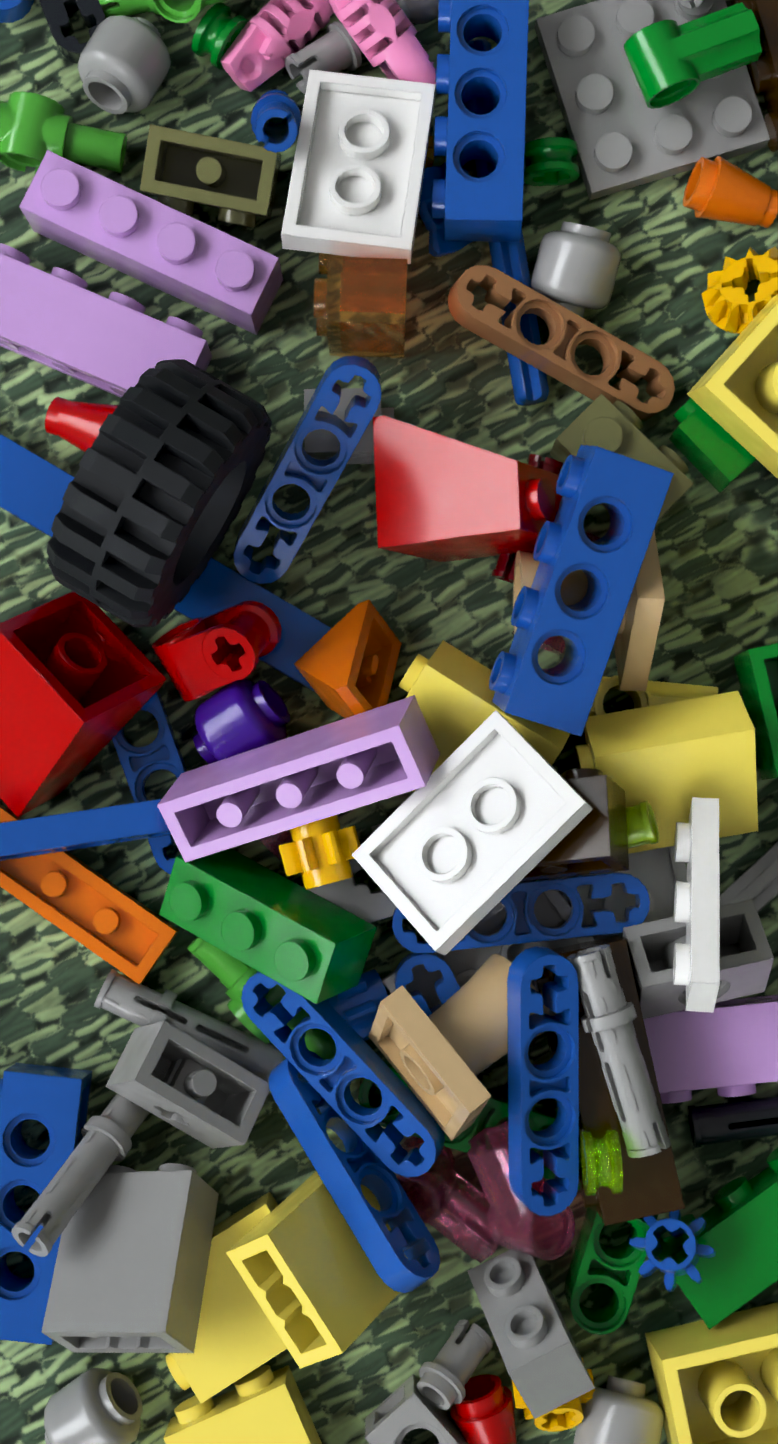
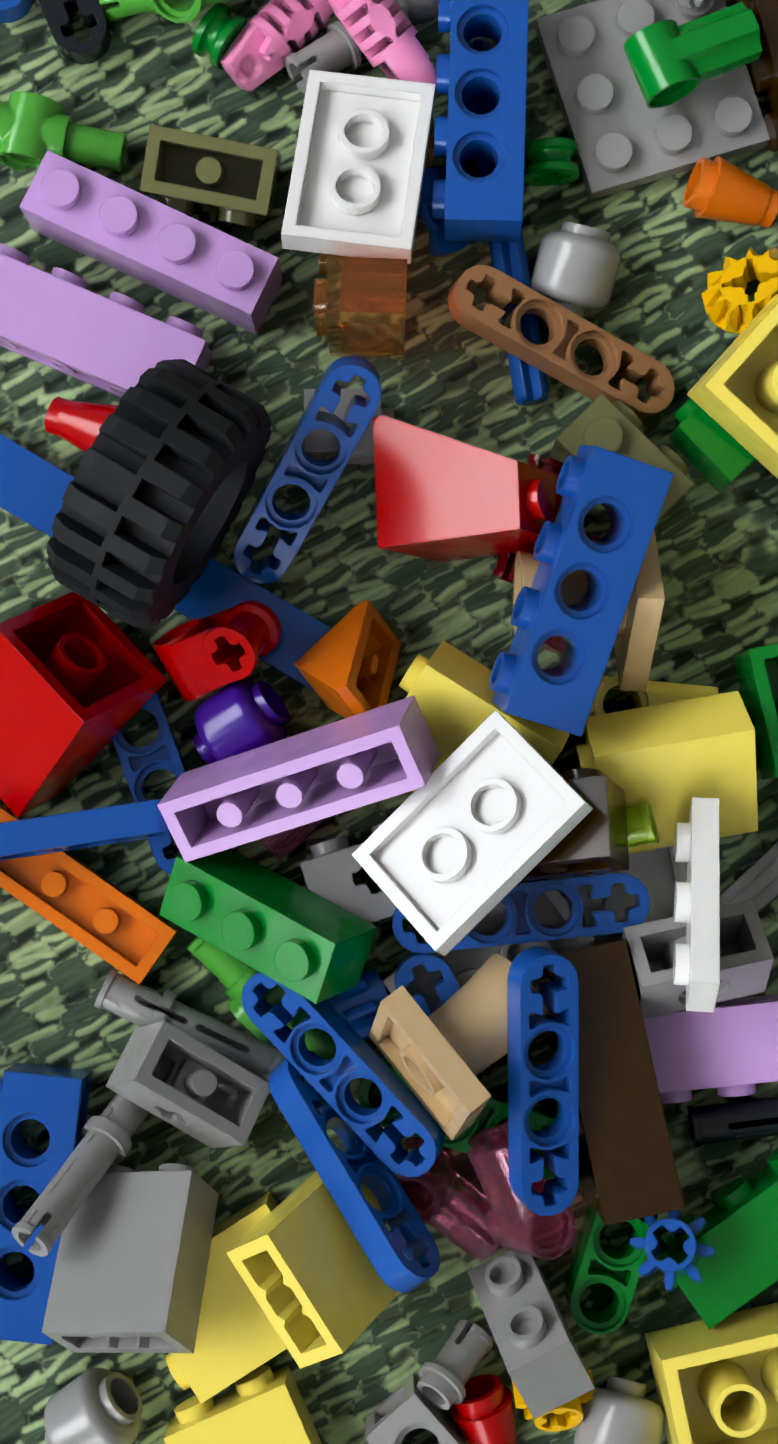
(123, 64): light grey head -> none
(279, 135): blue pin -> none
(320, 852): yellow gear -> none
(601, 1162): clear neon green bush -> none
(623, 1065): light grey pin -> none

